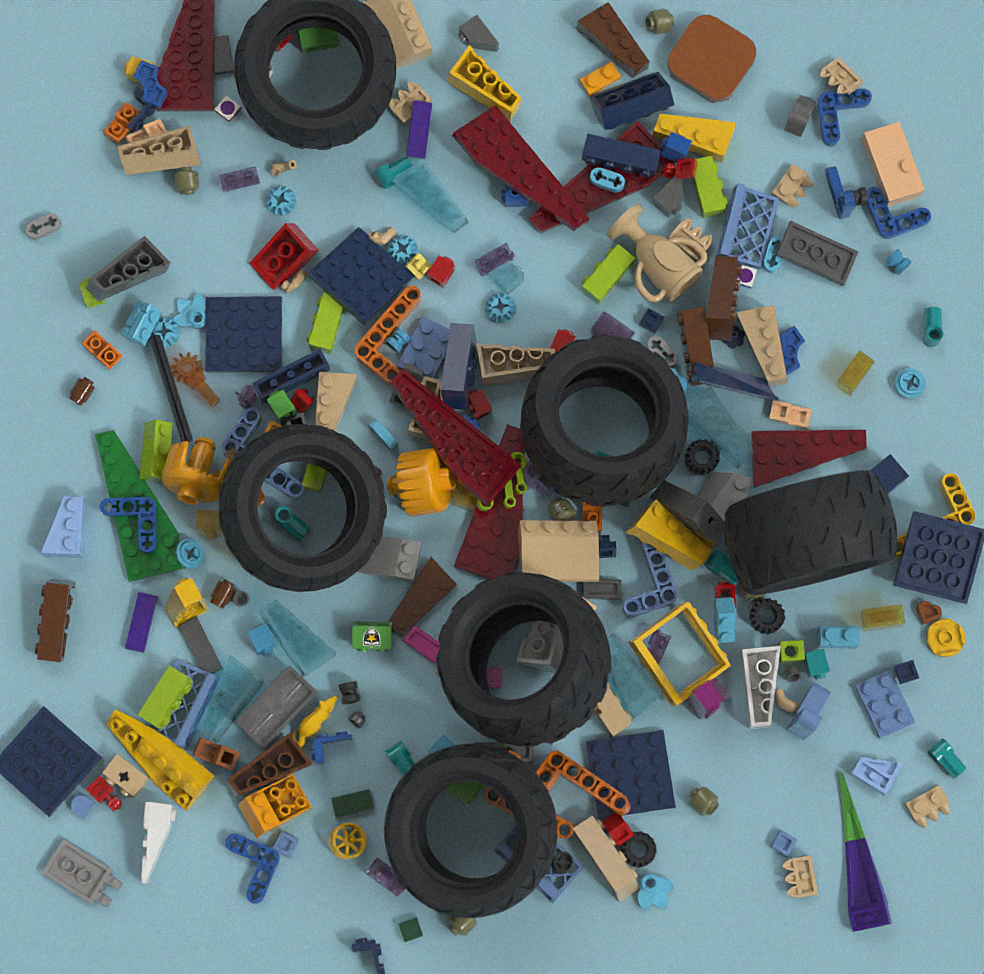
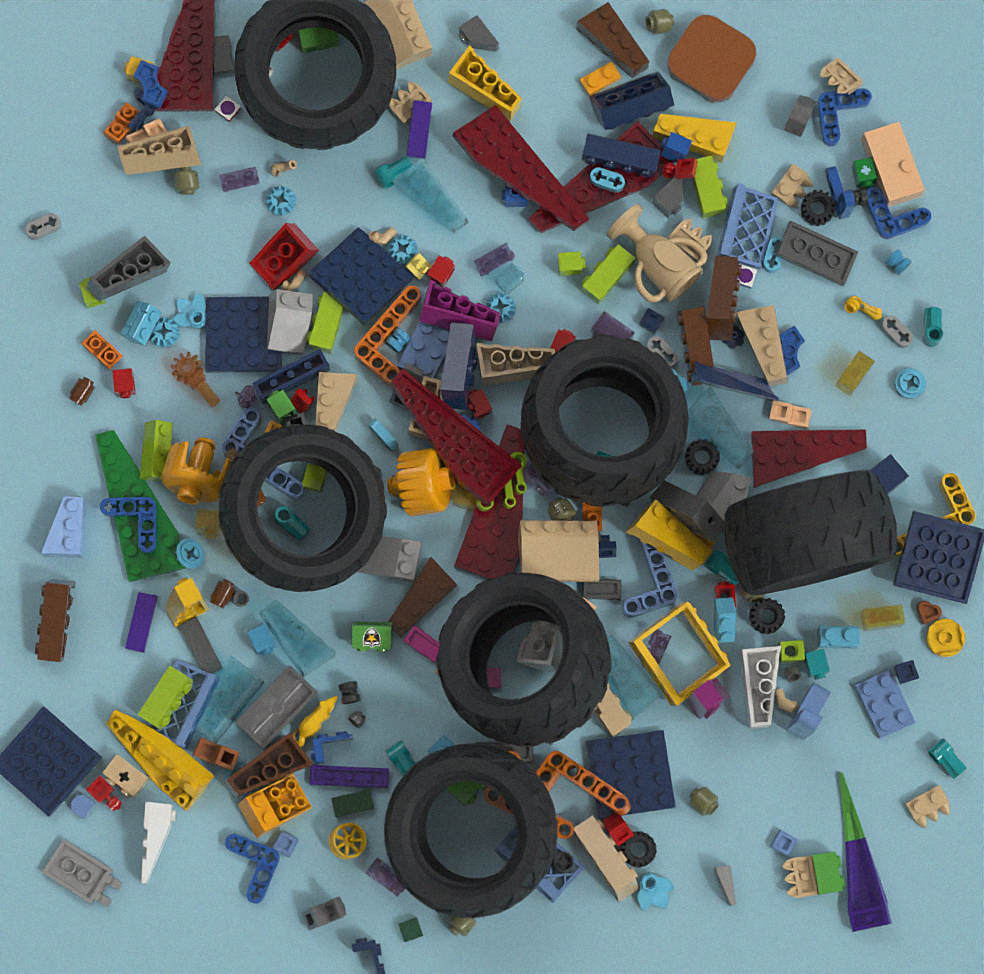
(124, 383): none -> red brick
(171, 389): black axle -> none
(288, 321): none -> light grey slope
(324, 913): none -> flat silver brick
(349, 776): none -> dark purple tile
(444, 307): none -> magenta wedge
(570, 263): none -> lime brick
(725, 880): none -> light grey slope
(817, 218): none -> black tyre
(827, 873): none -> bright green brick
(853, 304): none -> yellow piece
(864, 172): none -> green brick
(876, 773): light blue wing -> none
(900, 328): none -> light grey beam

